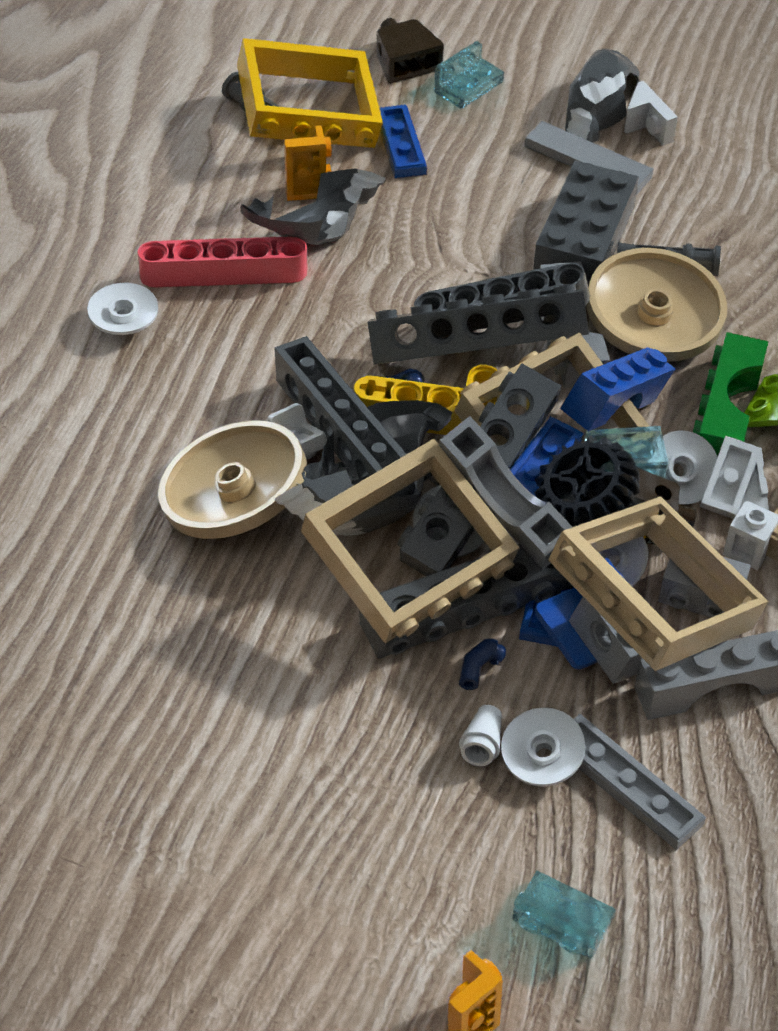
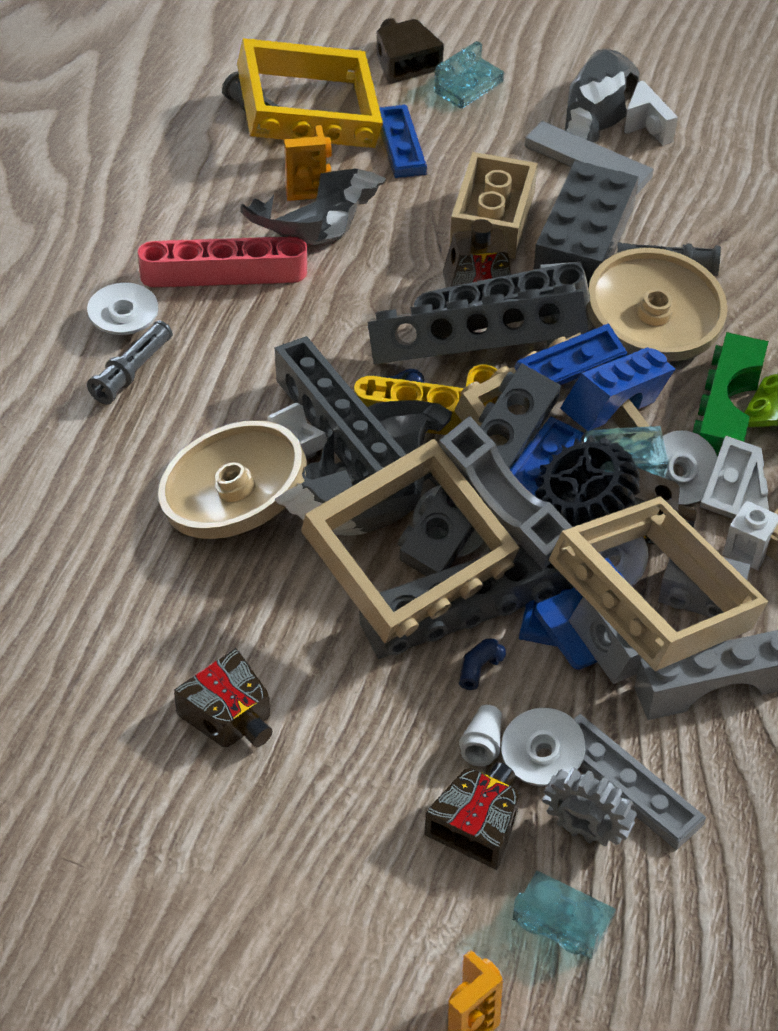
(121, 370): none -> dark grey pin
(226, 702): none -> dark brown torso
(476, 255): none -> dark brown torso
(476, 814): none -> torso
(498, 192): none -> tan brick
(574, 356): none -> blue tile
(589, 806): none -> light grey gear

